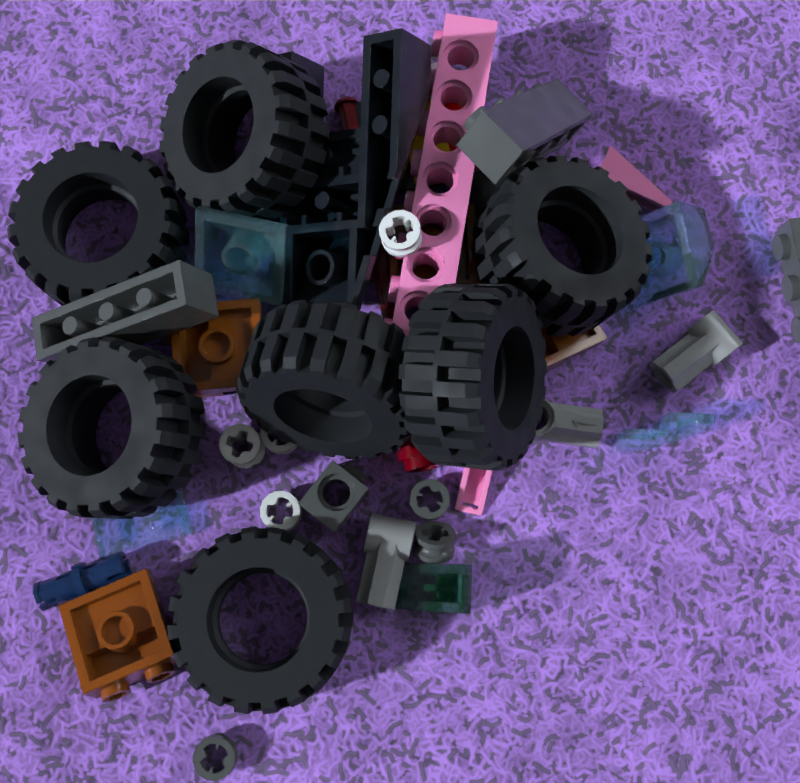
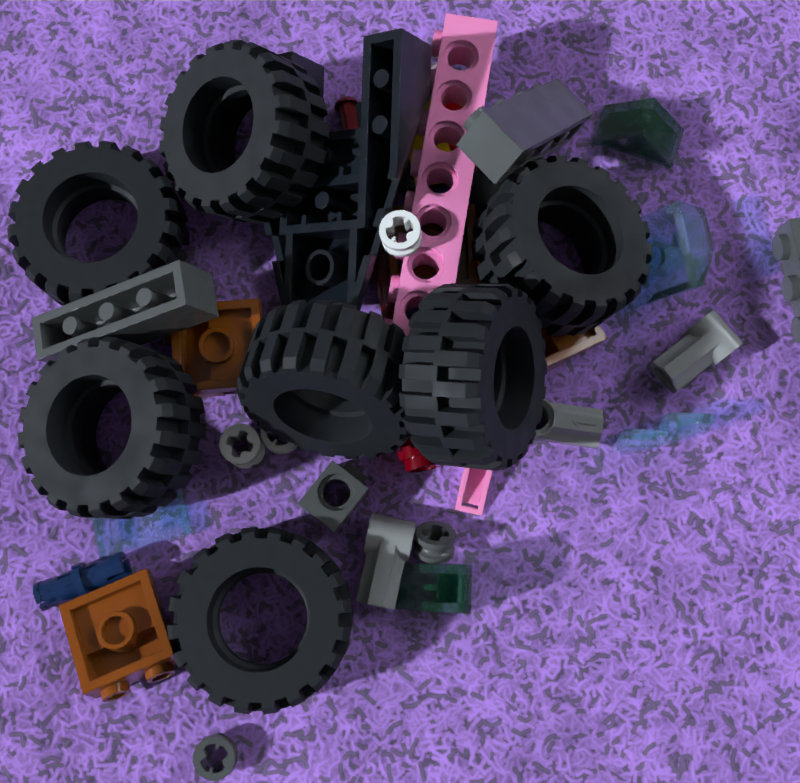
(241, 254): clear light blue slope -> none
(273, 500): white bush -> none
(435, 486): dark grey bush -> none
(638, 185): bright pink piece -> none
(640, 130): none -> slope

